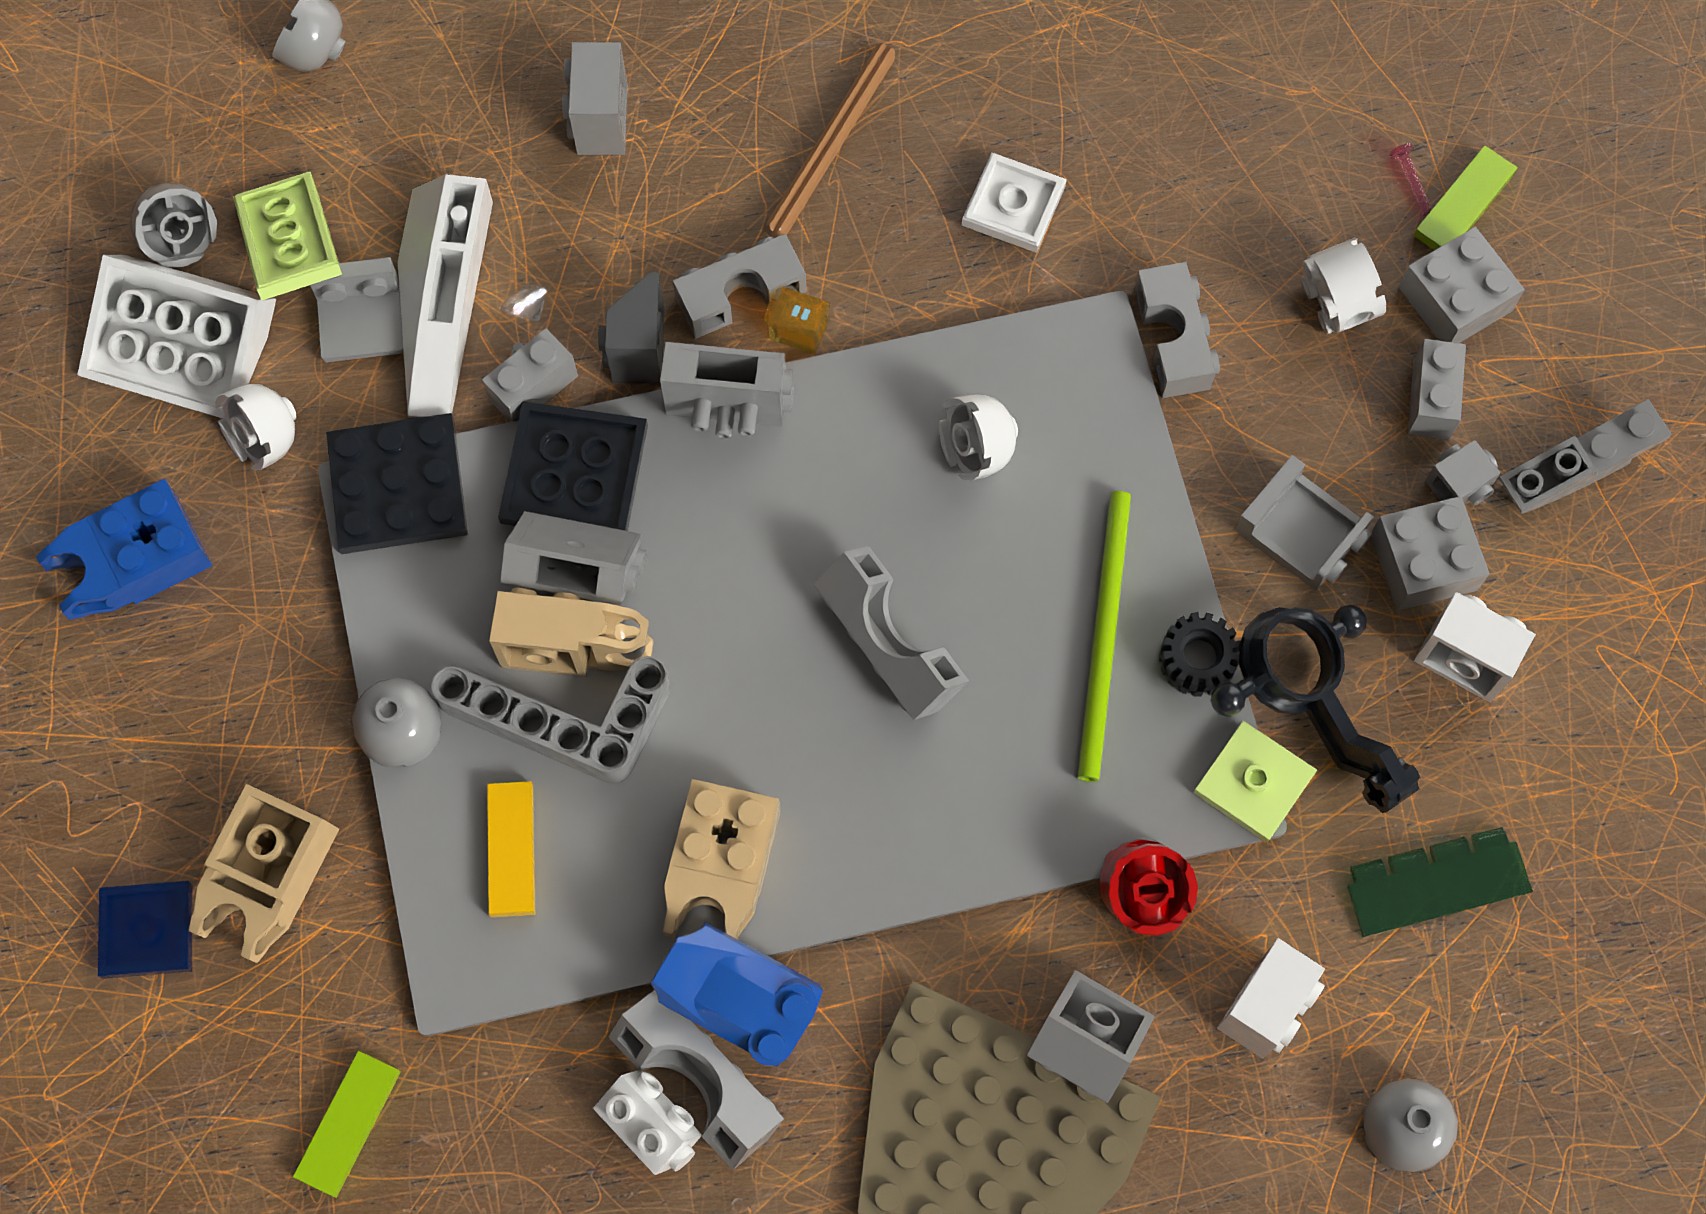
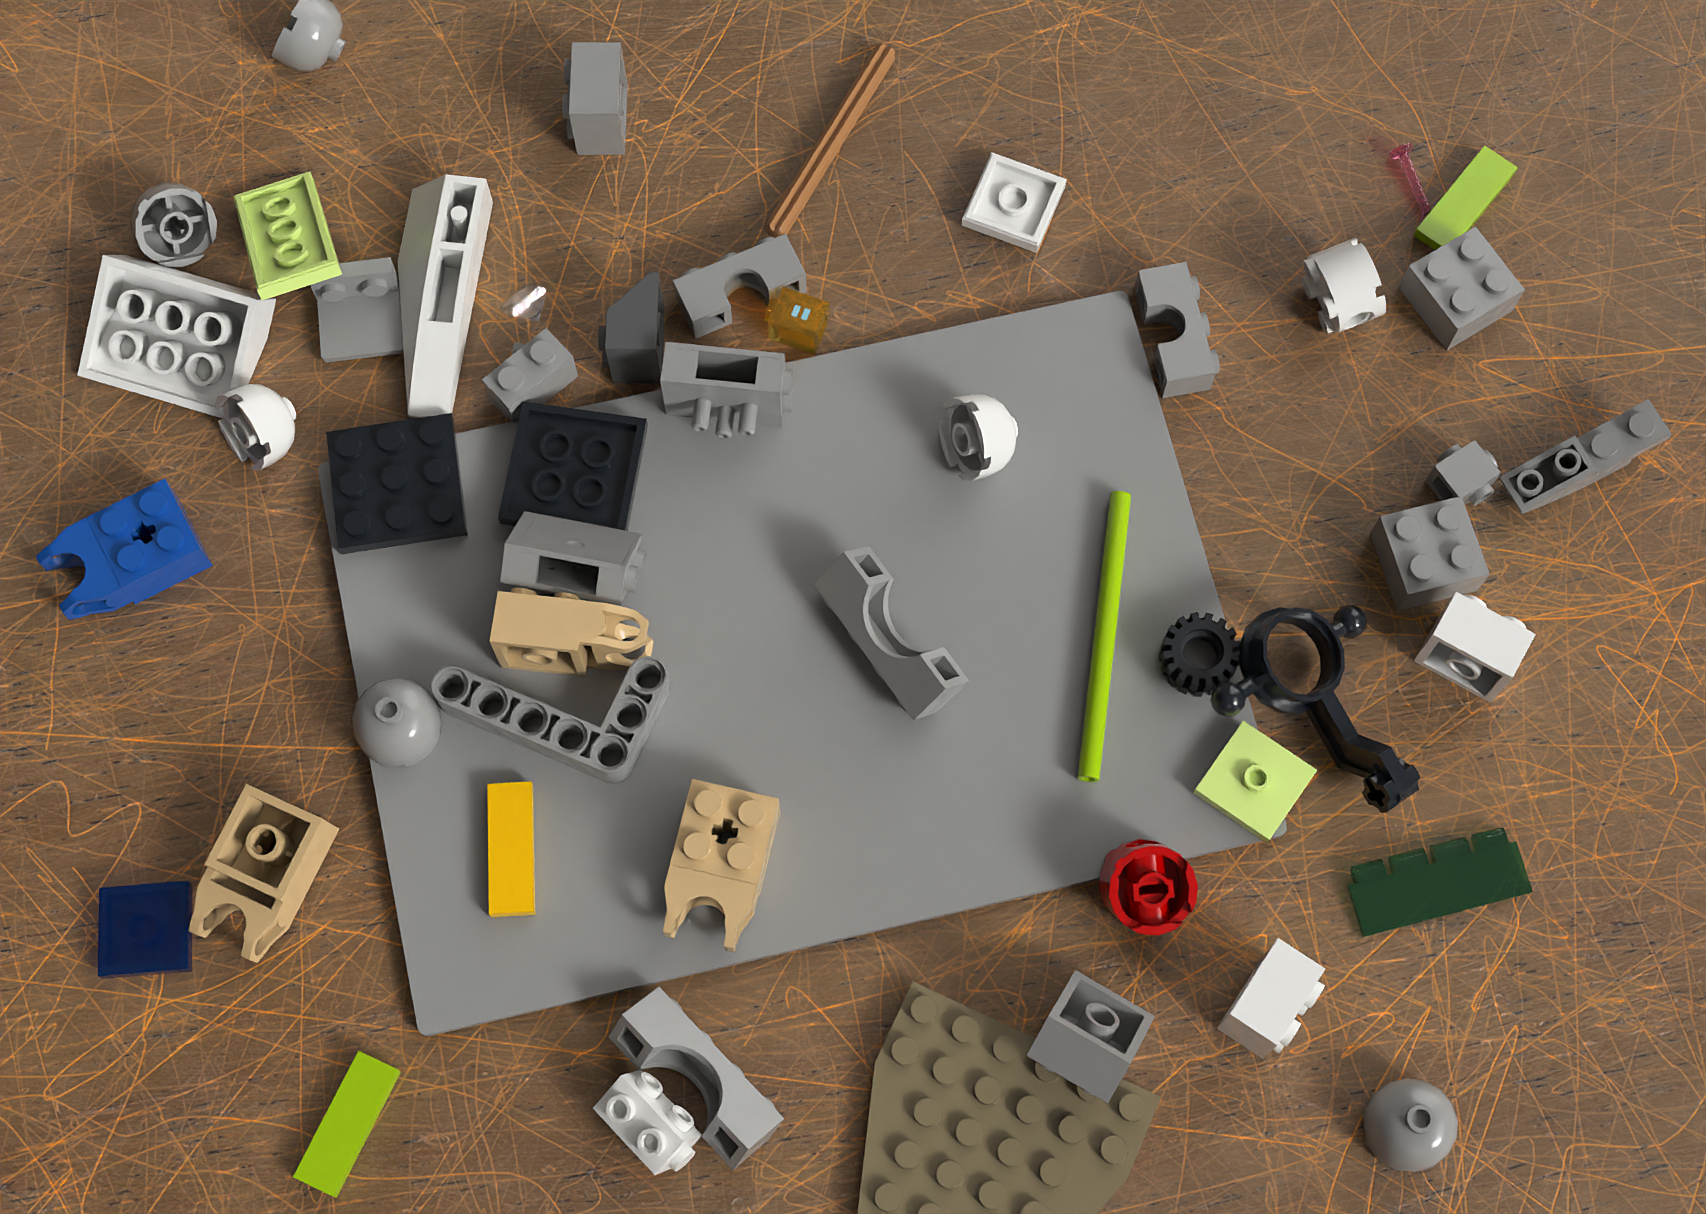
(737, 993): blue slope -> none
(1303, 526): light grey panel -> none
(1436, 389): light grey brick -> none

